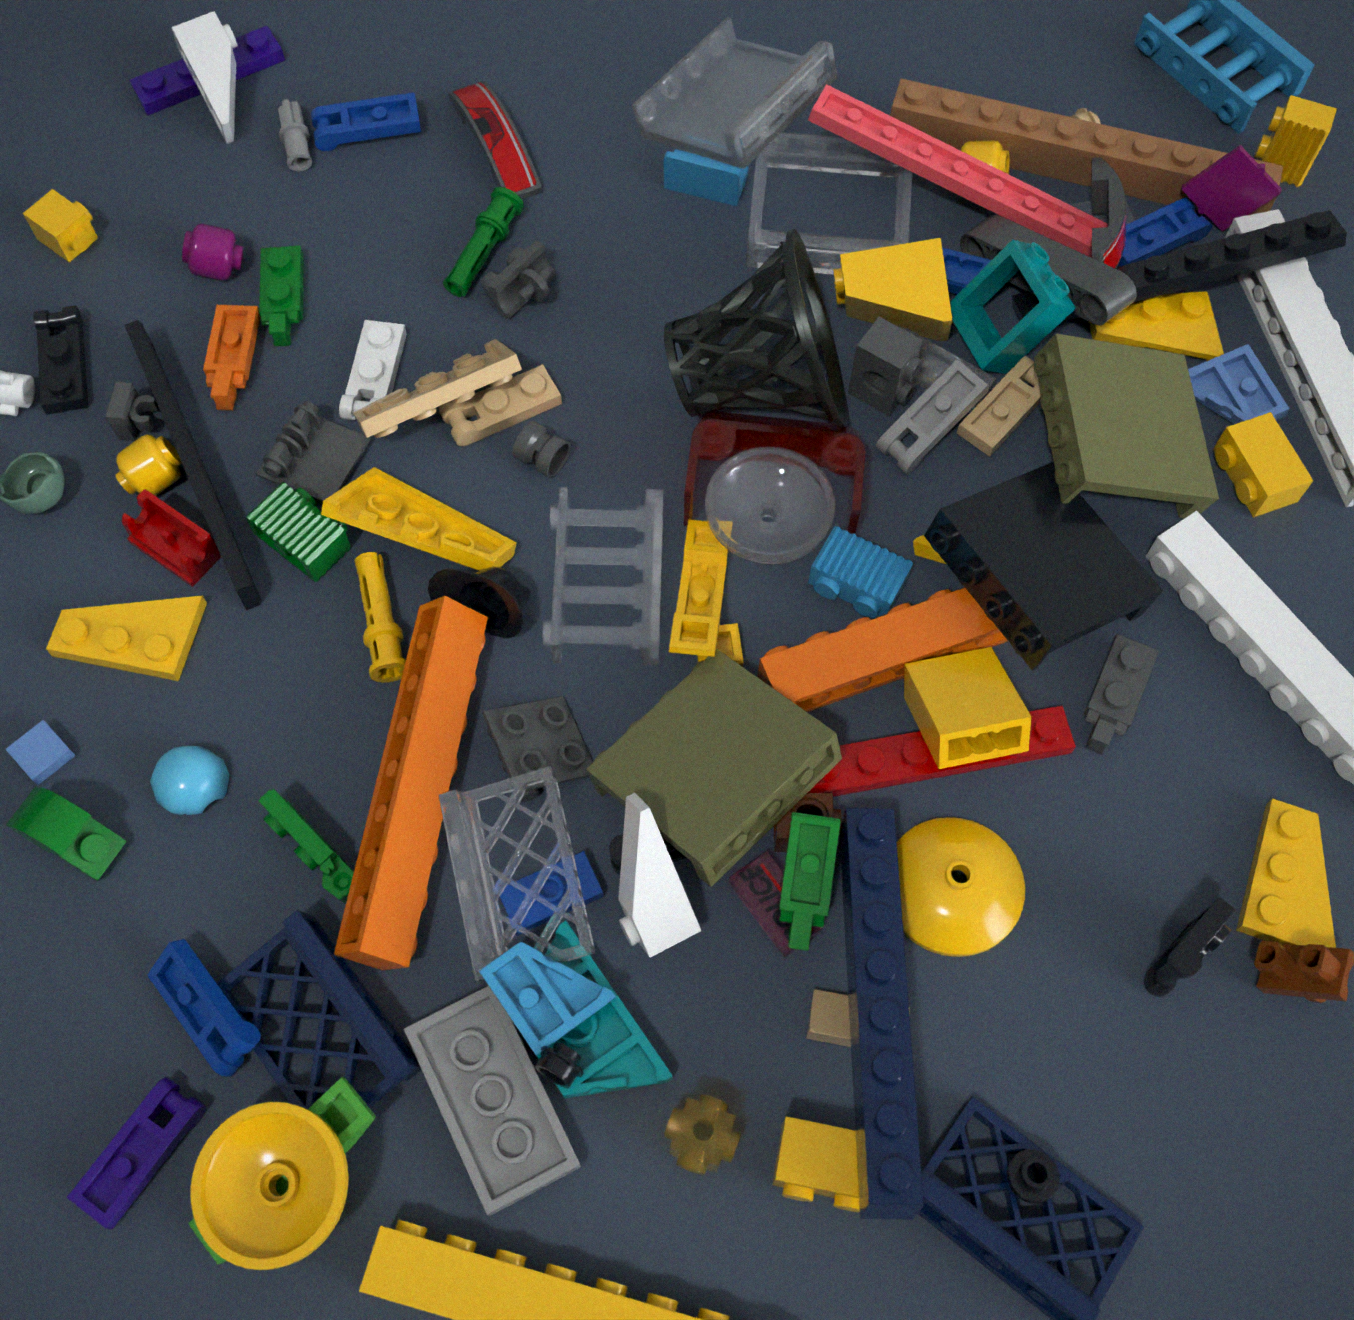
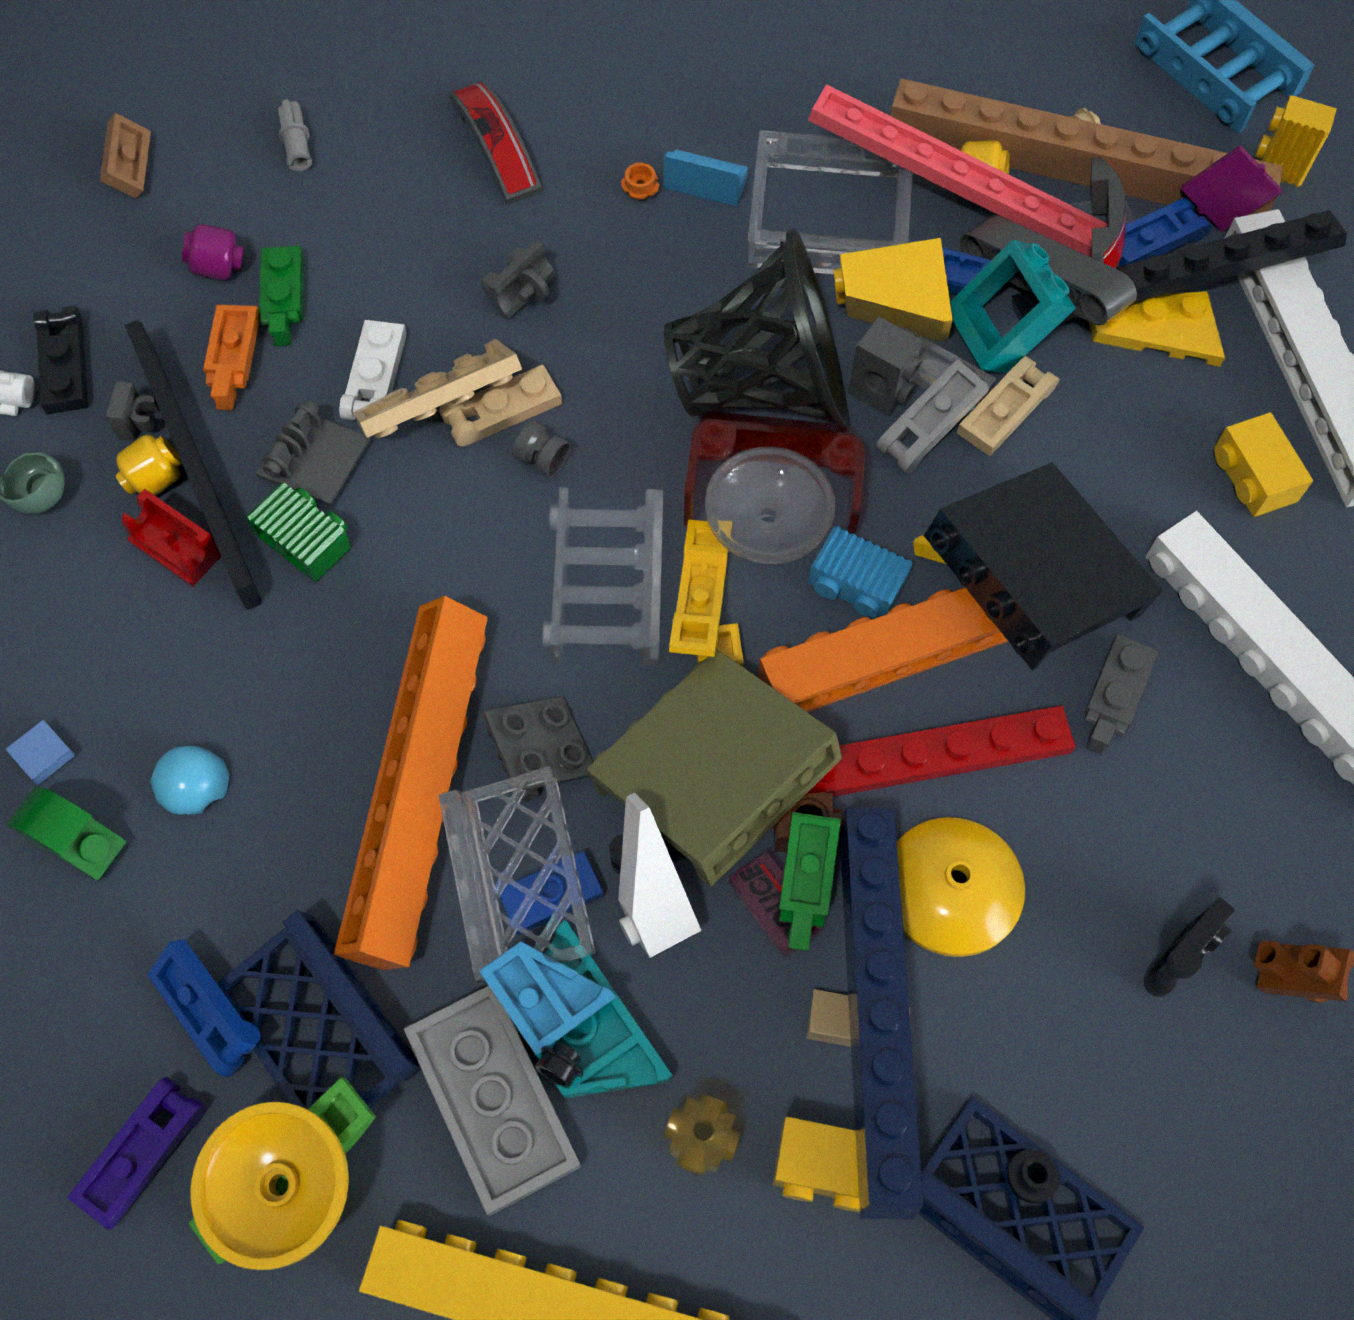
(61, 225): yellow brick -> none
(125, 155): none -> medium nougat plate
(130, 637): yellow wing -> none
(175, 83): dark purple plate -> none
(211, 61): white slope -> none
(312, 846): green hinge -> none
(364, 120): blue plate -> none
(382, 633): yellow pin -> none
(413, 518): yellow wing -> none
(489, 592): black piece -> none
(490, 229): green pin -> none
(640, 181): none -> orange plate
(732, 96): clear panel -> none
(966, 707): yellow brick -> none
(1124, 423): olive panel -> none
(1237, 387): medium blue wing -> none
(1288, 881): yellow wing -> none

